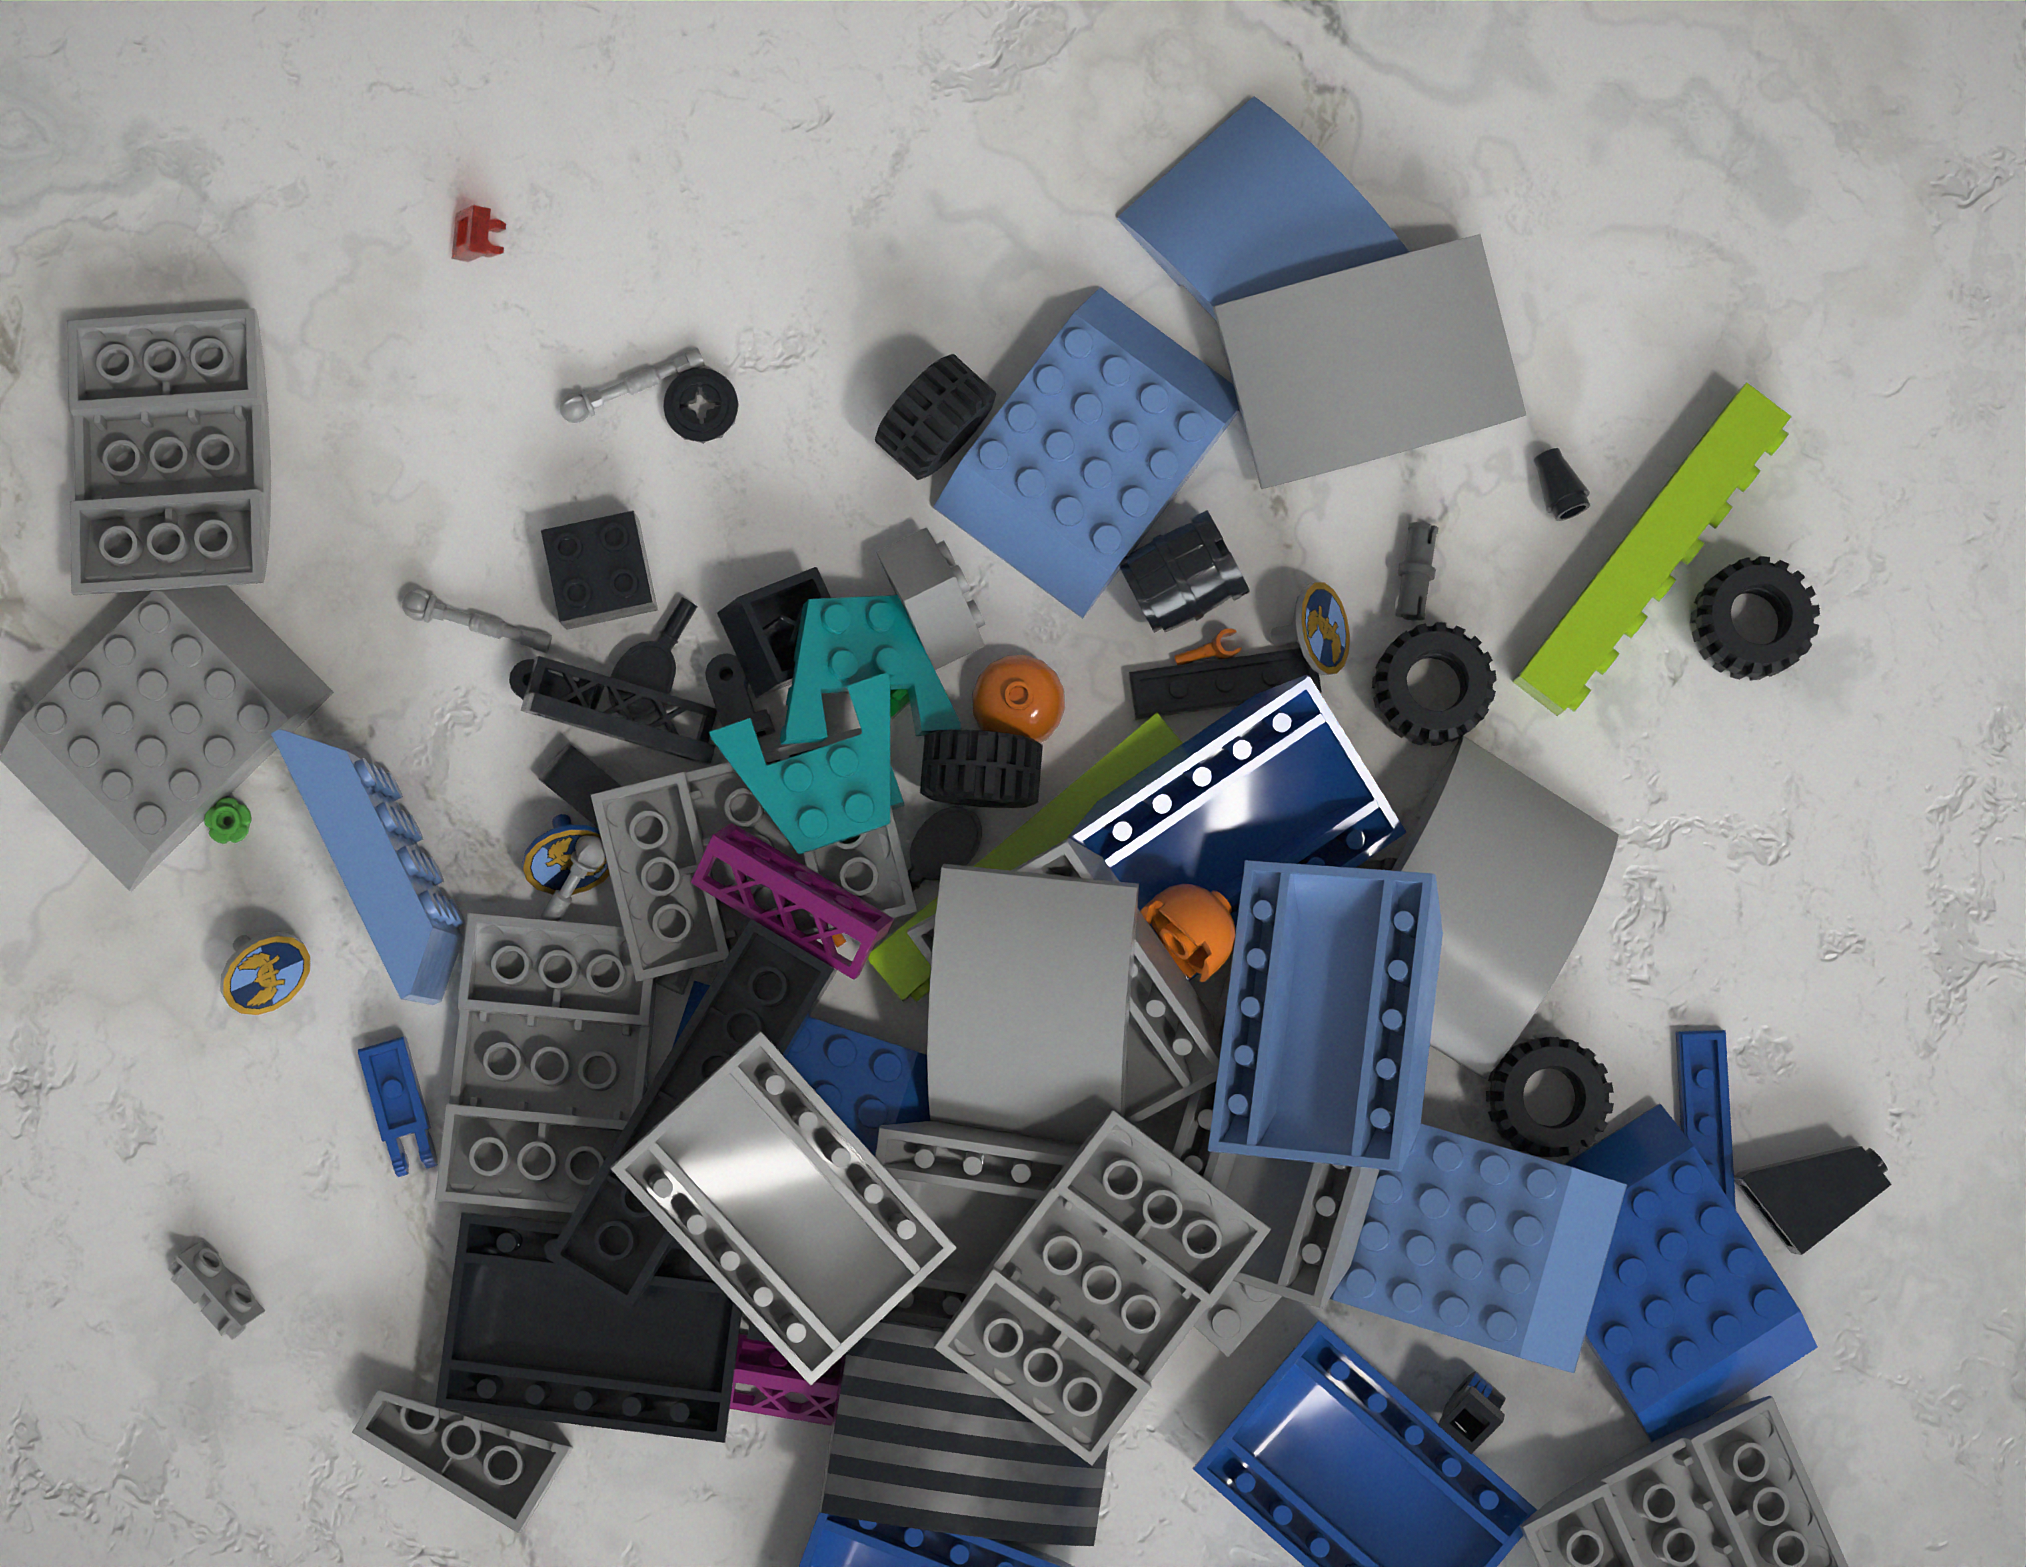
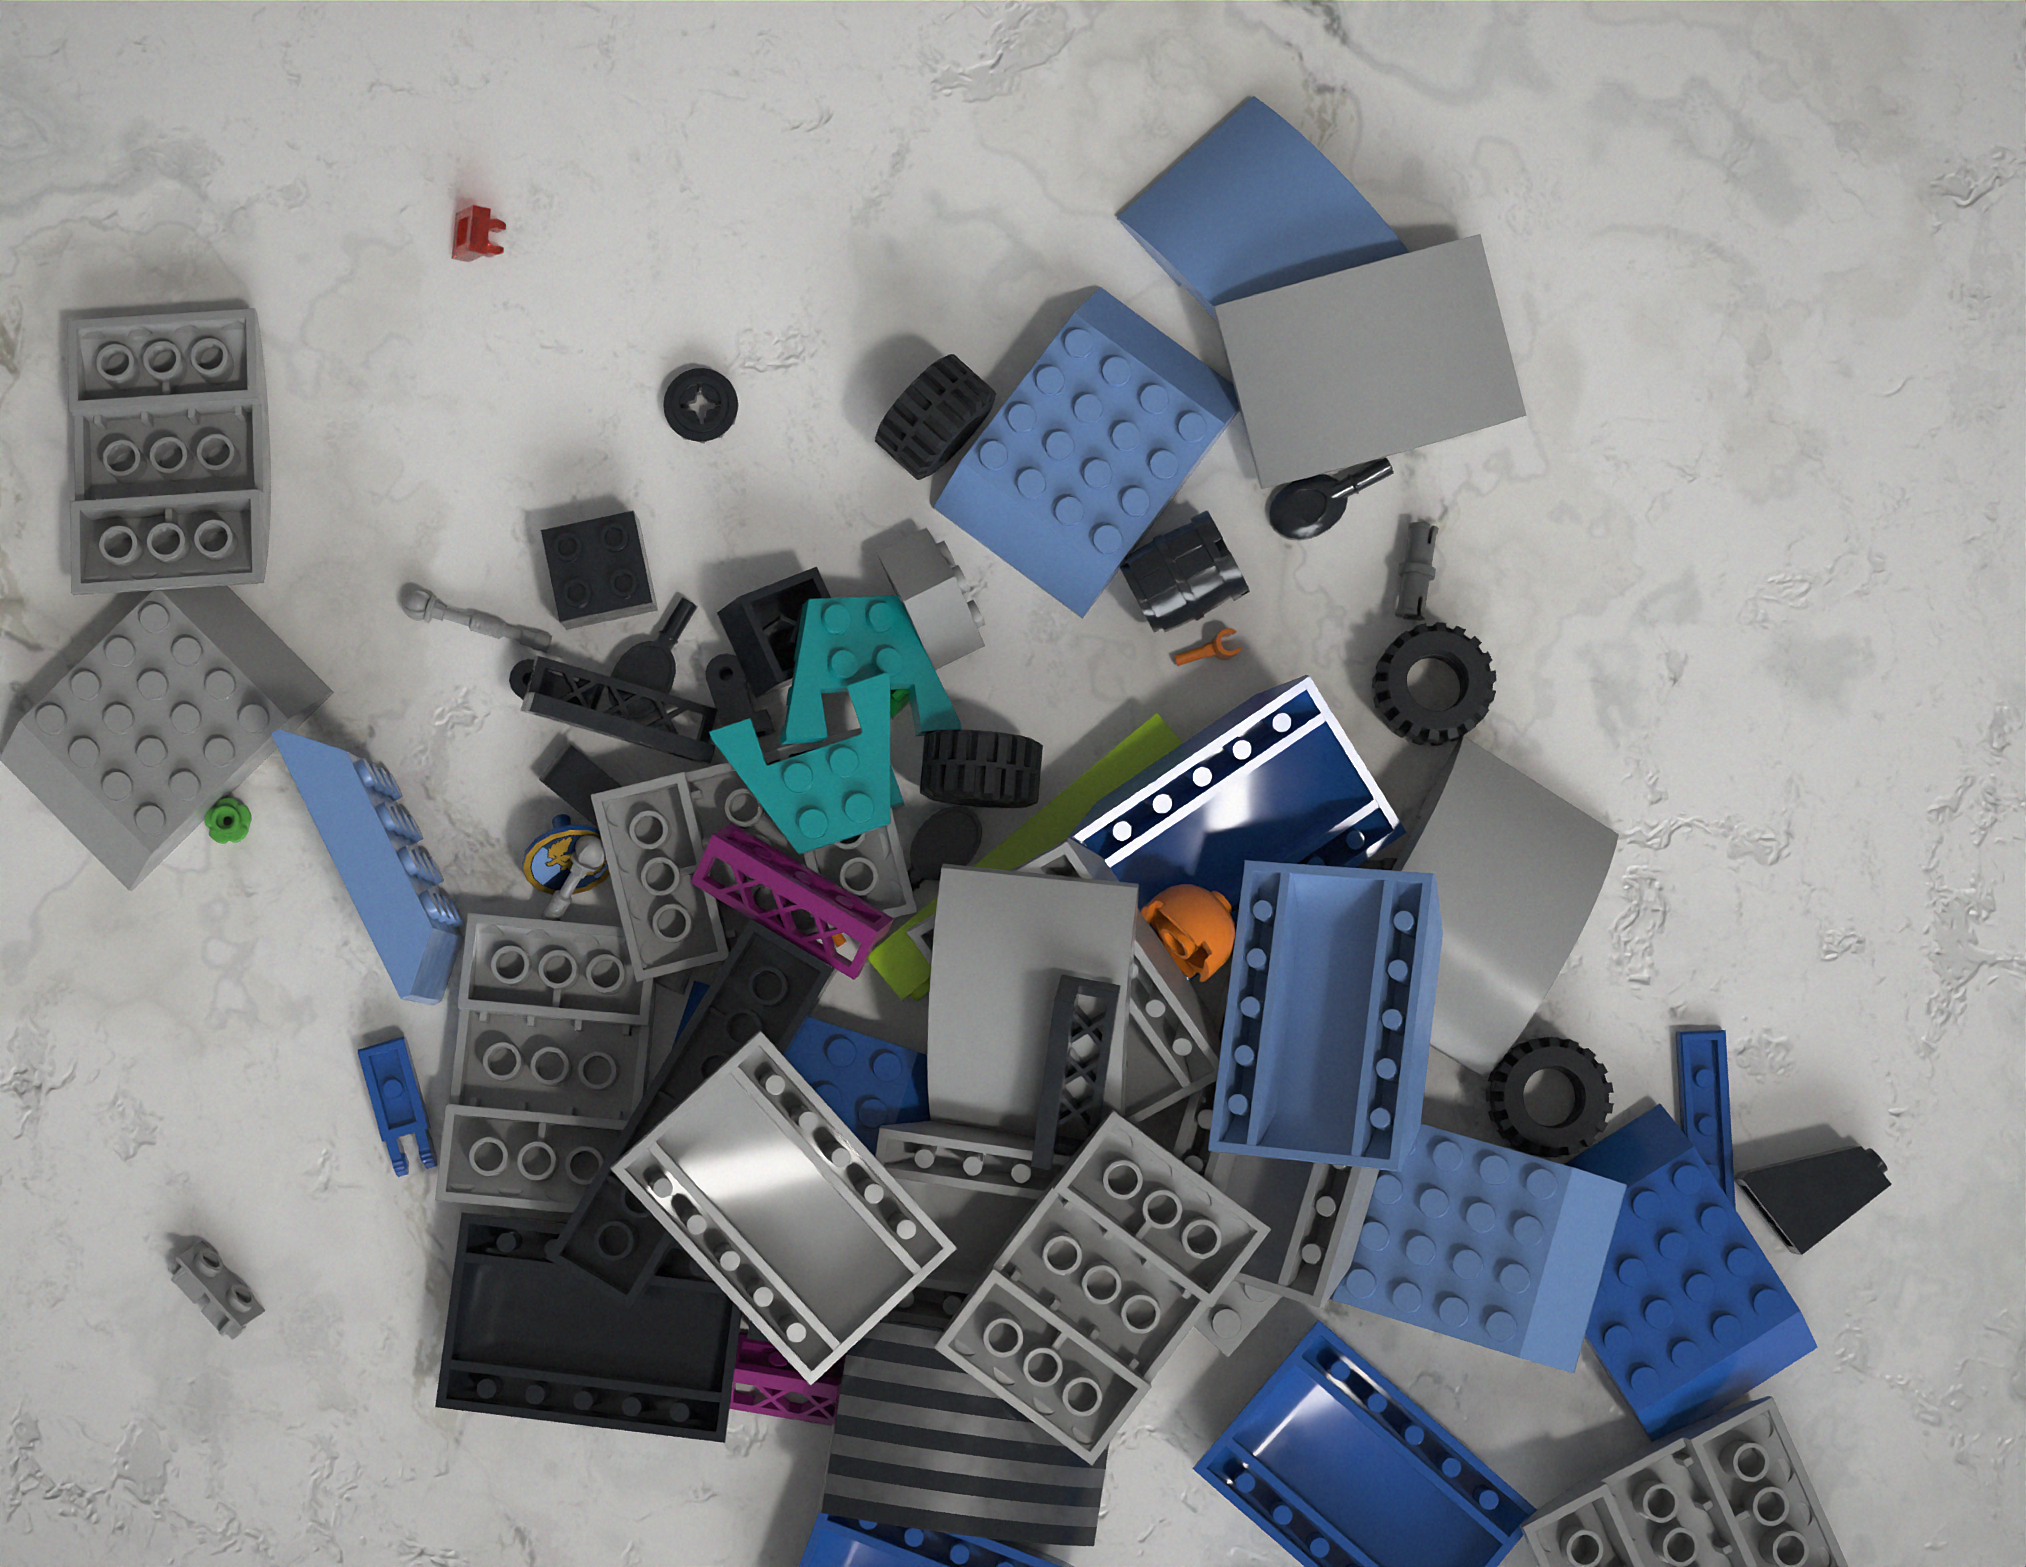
(264, 972): shield -> none
(474, 1459): light grey wedge -> none
(577, 406): light grey piece -> none
(1019, 698): orange cylinder -> none
(1057, 1063): none -> black fence
(1214, 682): black tile -> none
(1318, 502): none -> black piece
(1319, 628): shield -> none
(1476, 1409): black leg -> none
(1560, 485): black cone -> none
(1652, 549): lime brick -> none
(1787, 598): black tyre -> none

